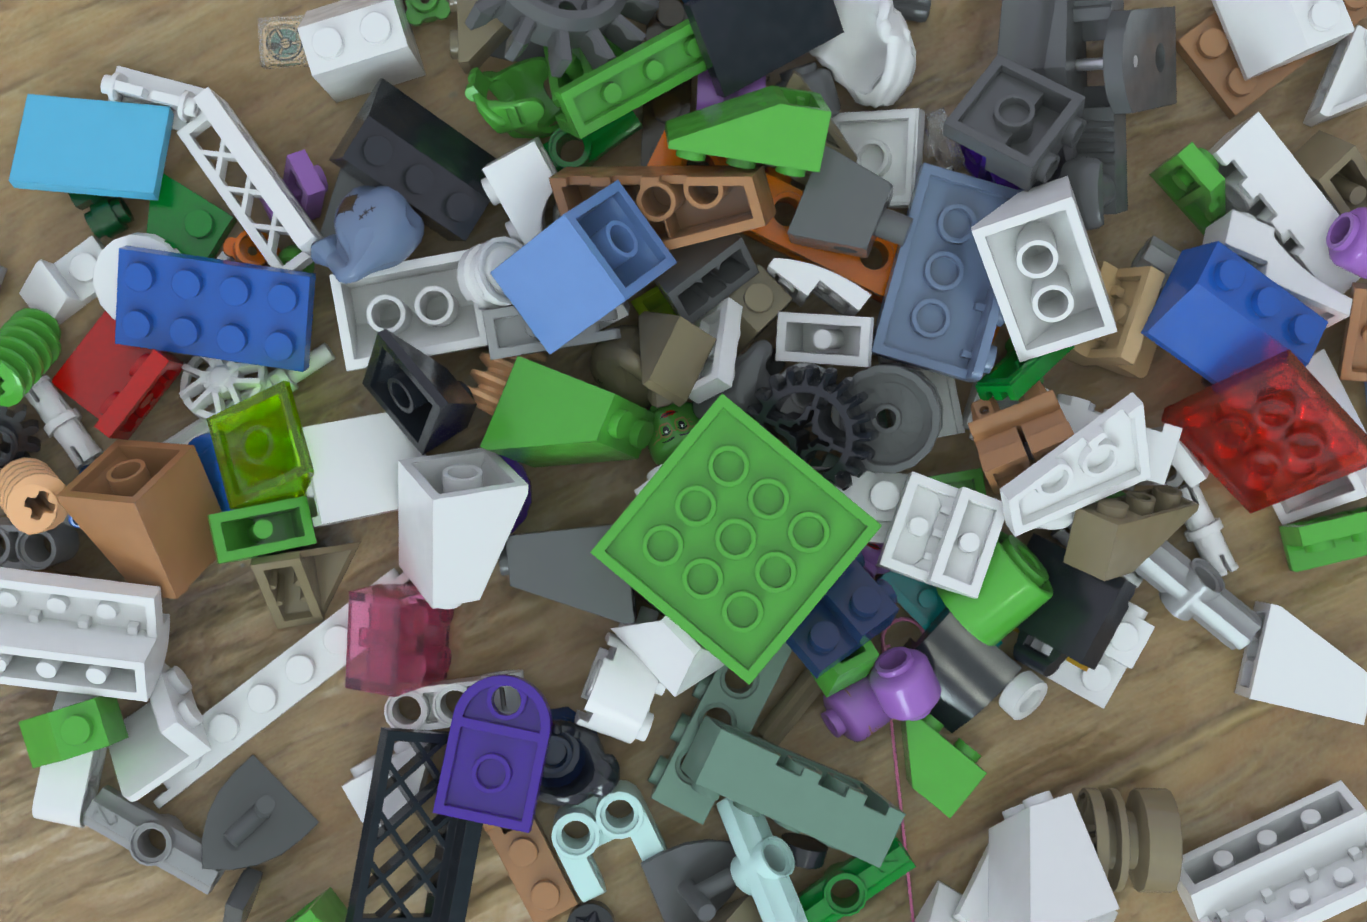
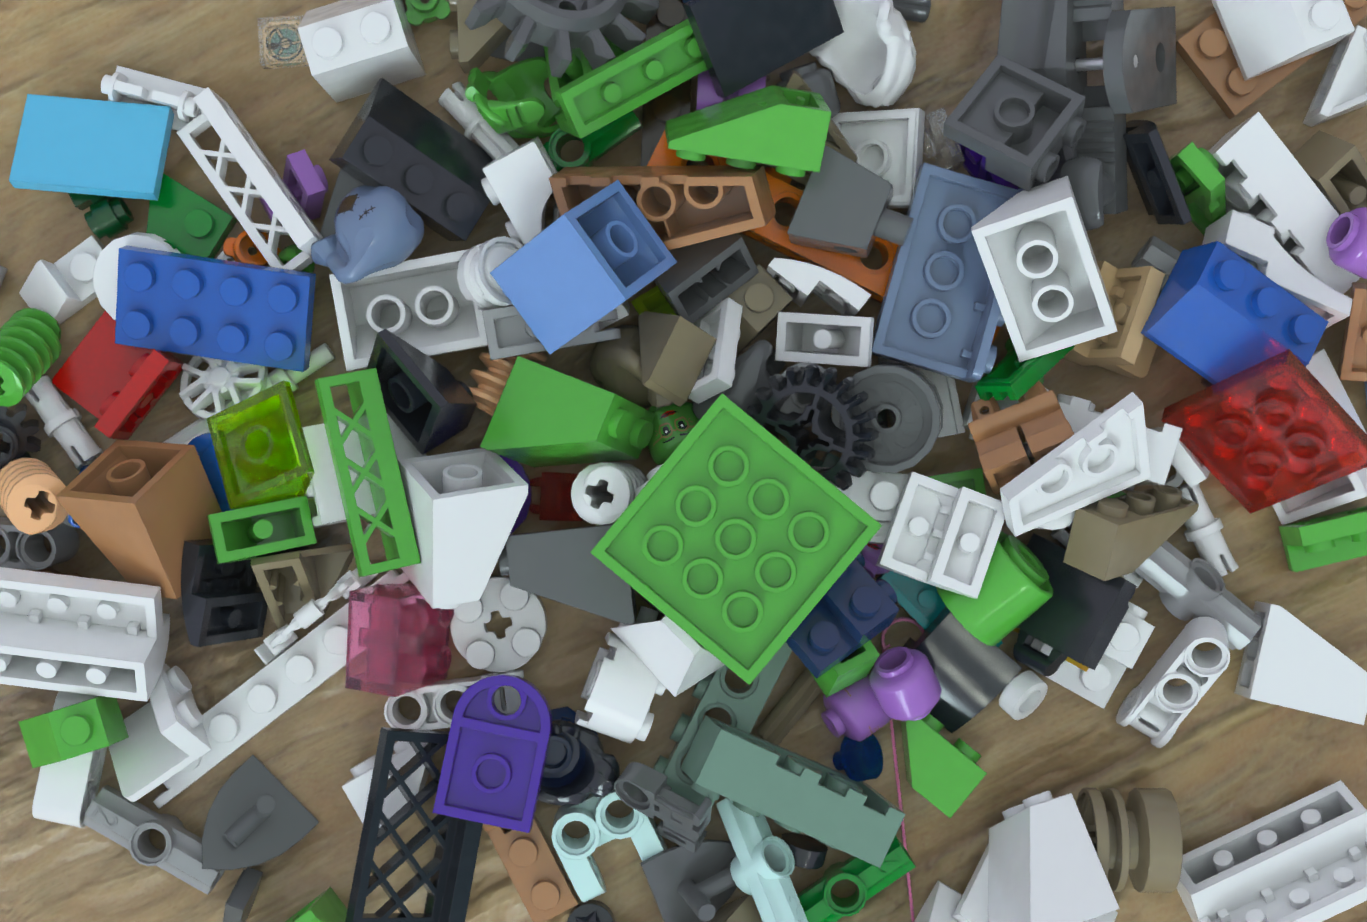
(219, 599): none -> black slope
(285, 637): none -> white piece
(379, 470): none -> bright green fence
(475, 126): none -> white axle
(522, 639): none -> white plate
(555, 497): none -> clear red tile
(591, 486): none -> white piece
(649, 794): none -> dark grey piece
(859, 758): none -> clear blue tile
(1155, 173): none -> black slope
(1159, 707): none -> white piece

